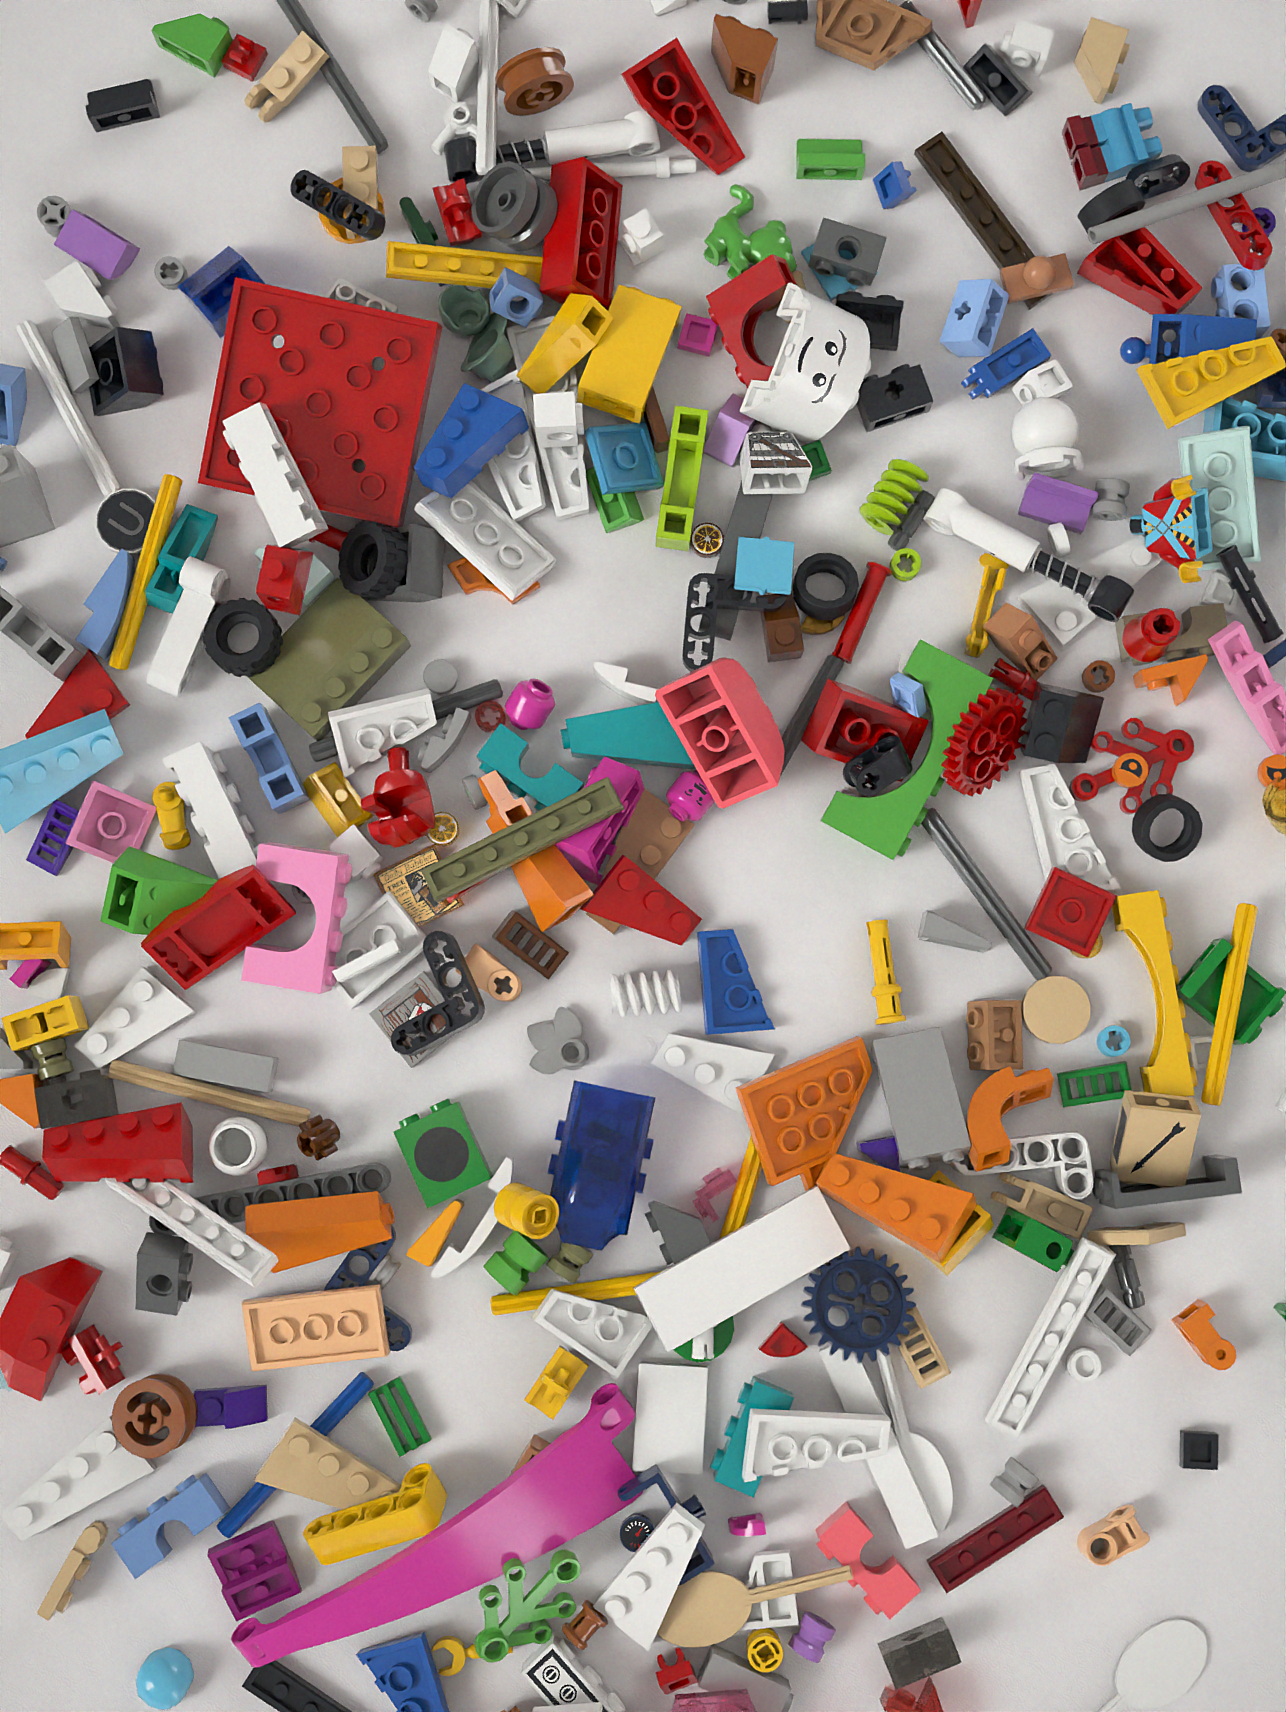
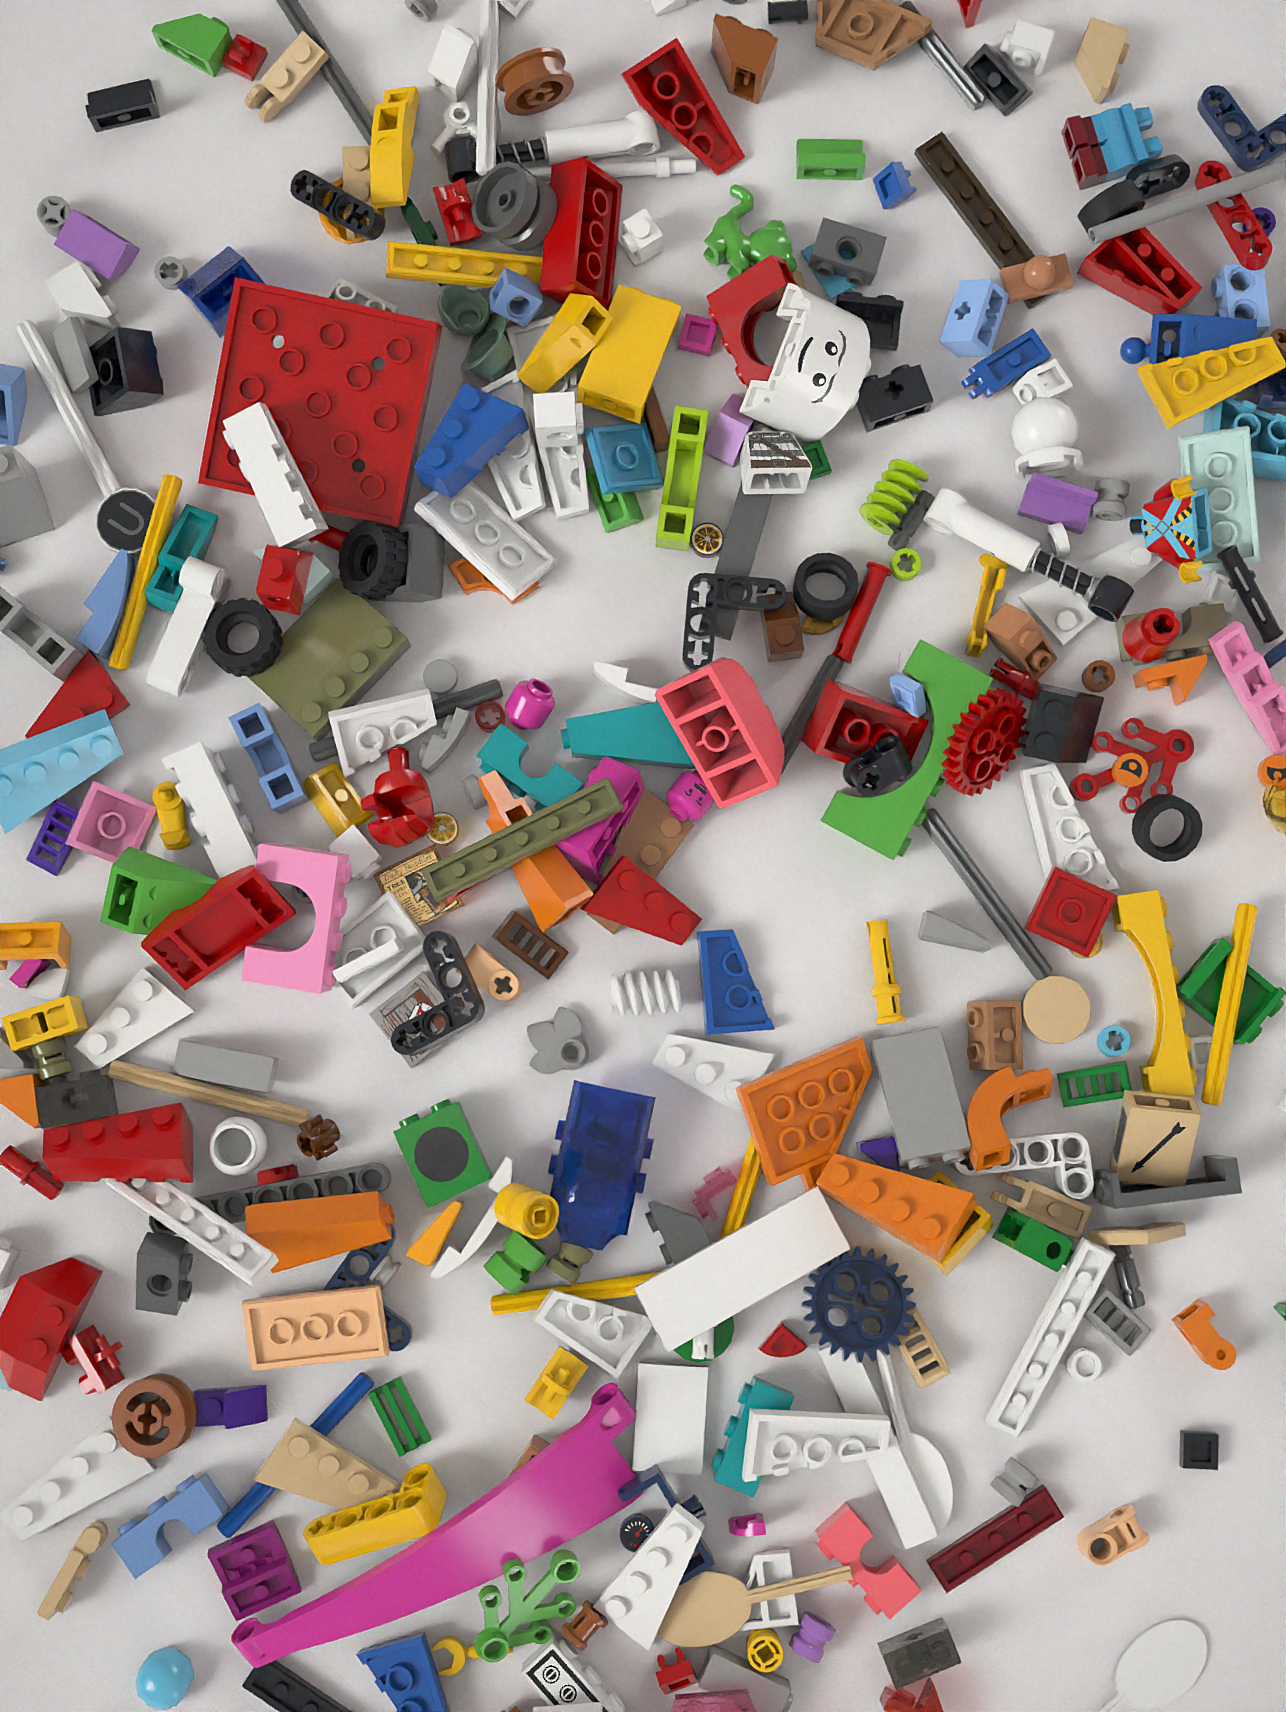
(391, 147): none -> yellow slope
(764, 565): medium azure piece -> none

